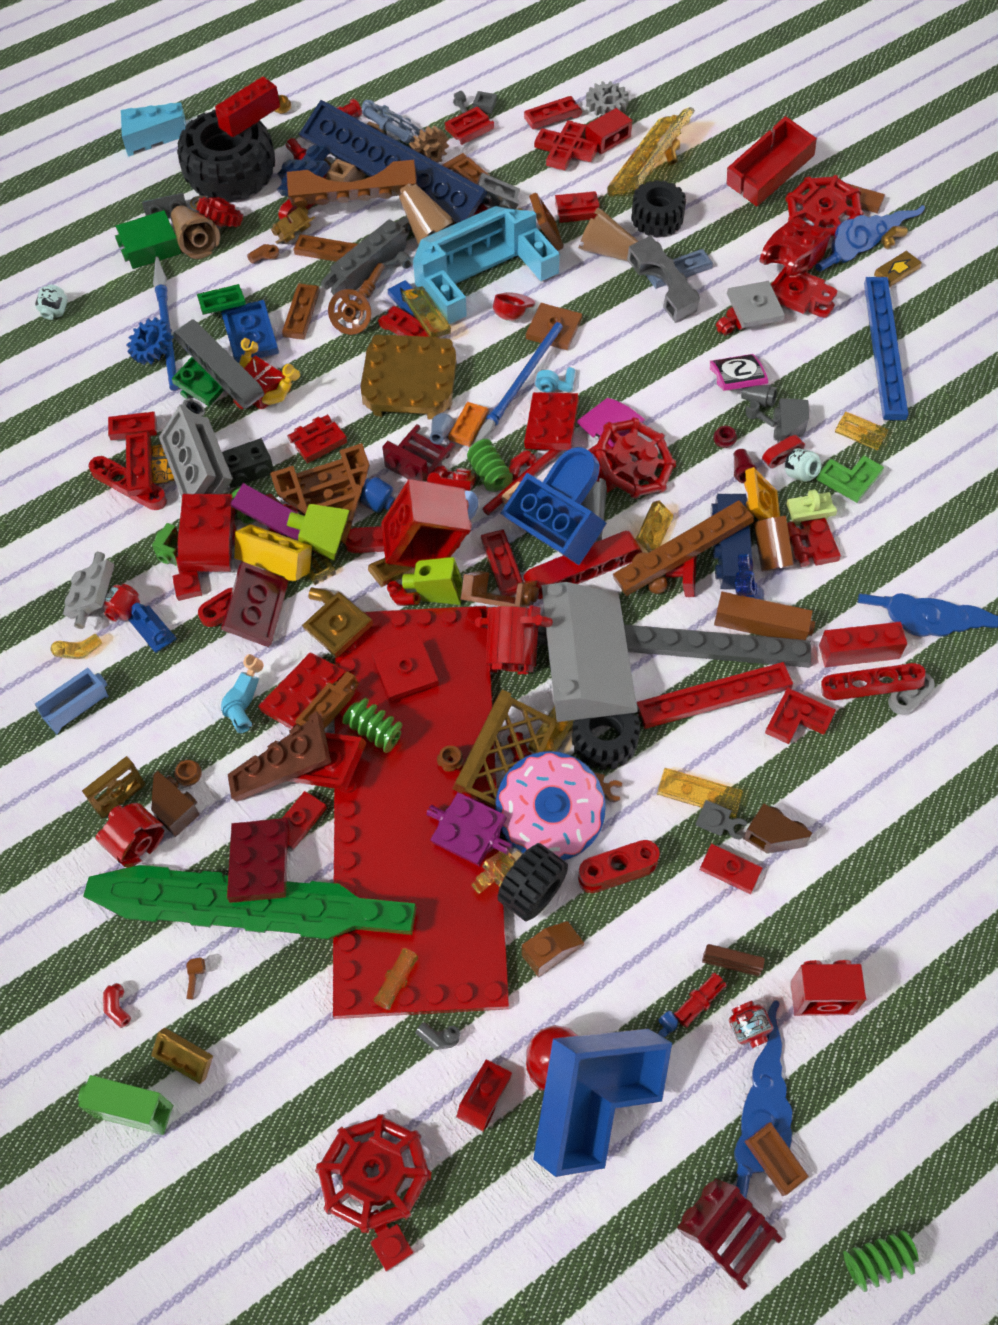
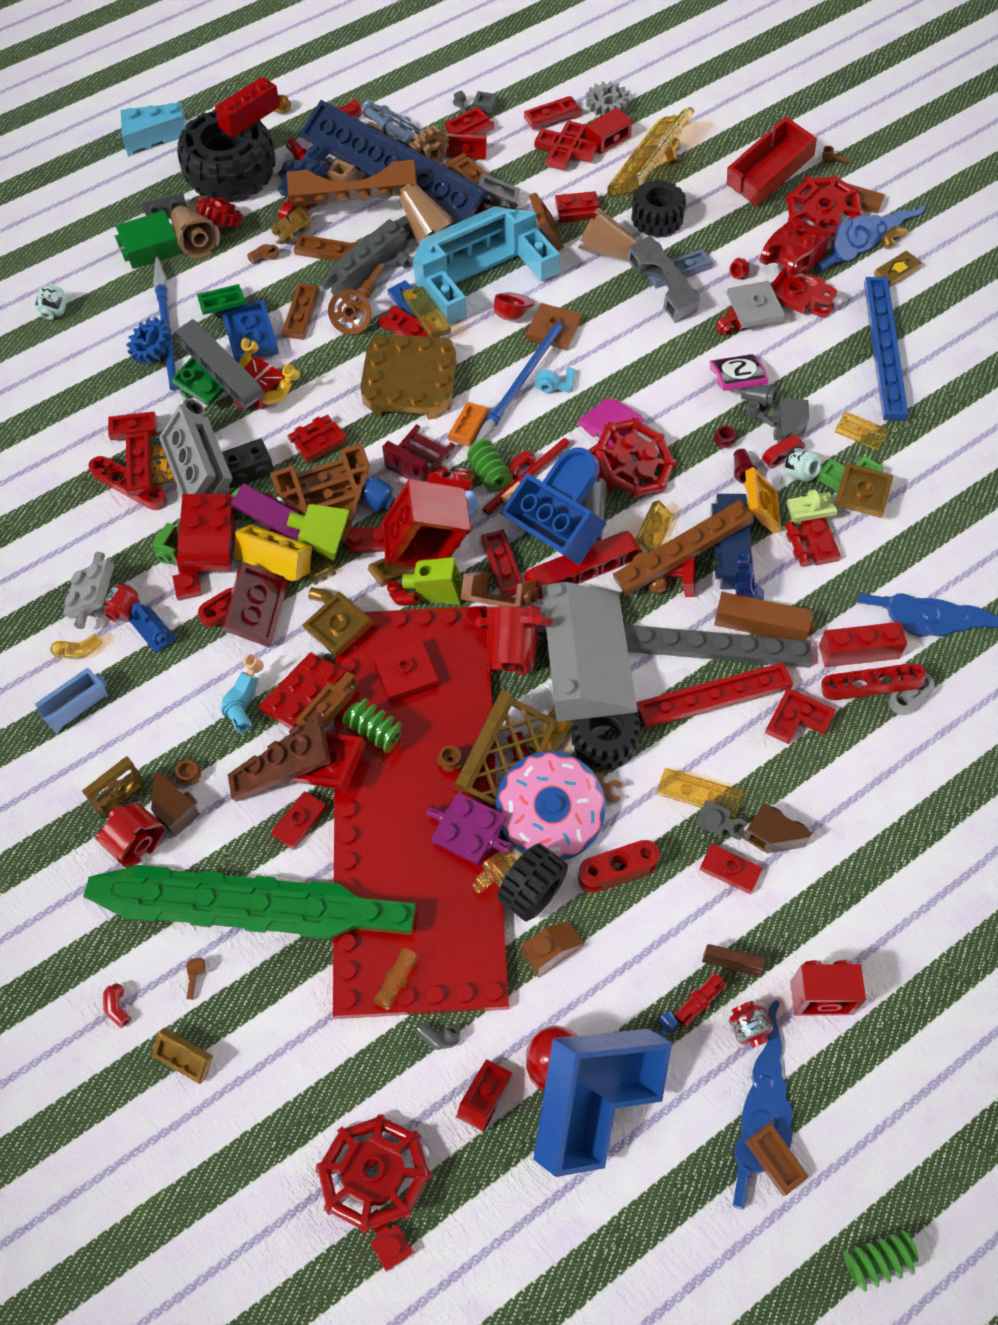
(125, 1104): bright green brick -> none
(258, 860): dark red plate -> none
(440, 427): sand blue cone -> none
(471, 145): none -> red plate
(551, 421): red plate -> none
(714, 1220): dark red plate -> none
(739, 268): none -> red plate
(773, 543): dark orange brick -> none
(828, 155): none -> dark orange hand
(864, 490): none -> pearl gold tile

